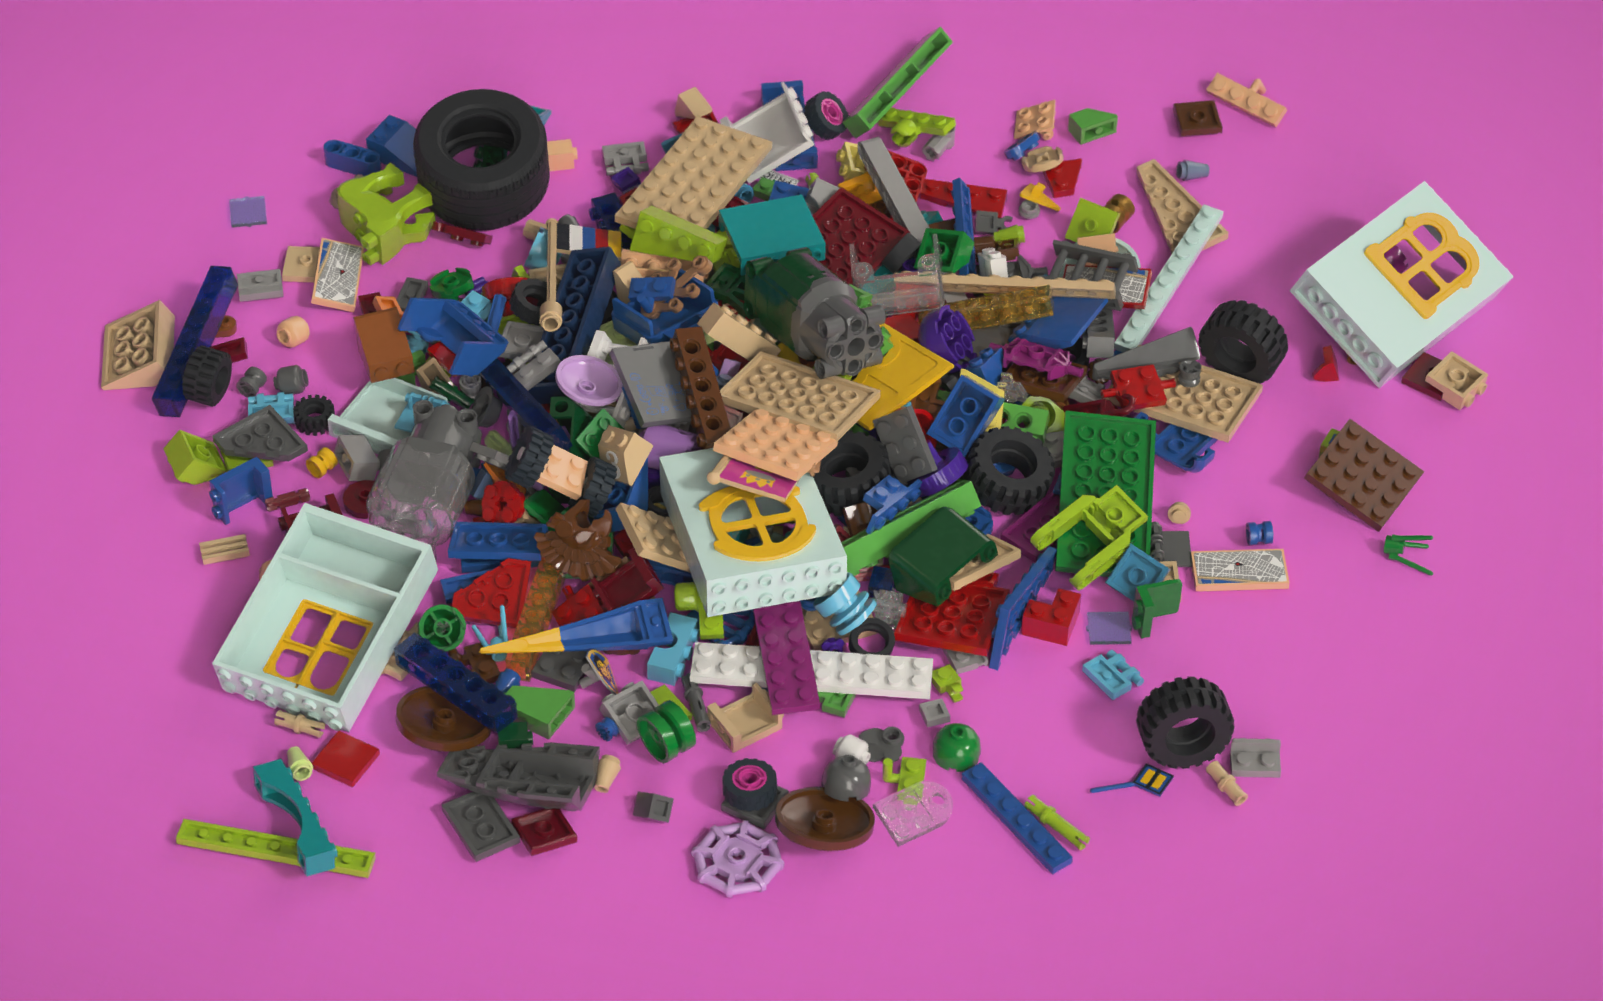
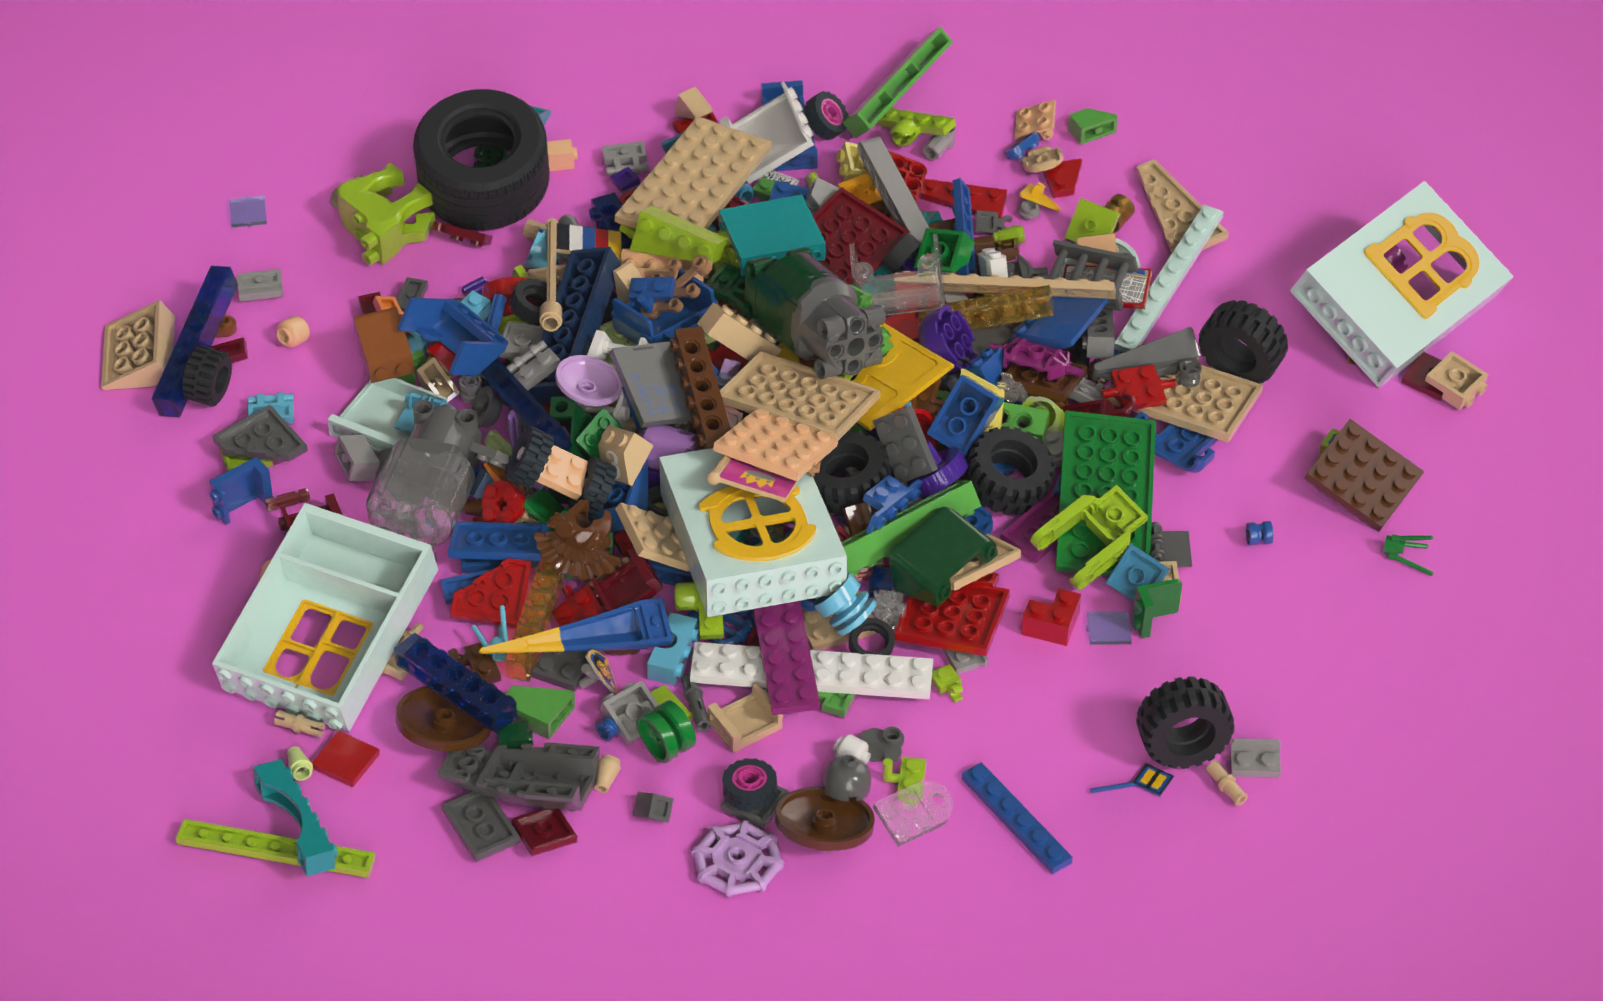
(193, 458): lime slope -> none
(224, 546): tan tile -> none
(251, 382): dark grey wheel -> none
(291, 380): dark grey head -> none
(300, 264): tan plate -> none
(311, 406): black tyre -> none
(320, 463): yellow wheel -> none
(337, 275): tile -> none
(351, 158): blue beam -> none
(356, 496): dark red plate -> none
(394, 143): blue slope -> none
(442, 626): green cylinder -> none
(451, 285): green plate -> none
(451, 393): dark green pin -> none
(507, 679): blue cone -> none
(833, 643): dark purple plate -> none
(934, 712): light grey plate -> none
(956, 747): green cylinder -> none
(1012, 611): blue wing -> none
(1049, 816): lime pin -> none
(1108, 678): medium azure plate -> none
(1179, 513): tan plate -> none
(1191, 170): sand blue cone -> none
(1197, 118): reddish brown plate -> none
(1239, 570): tile -> none
(1247, 98): light nougat plate -> none
(1328, 370): red tile -> none

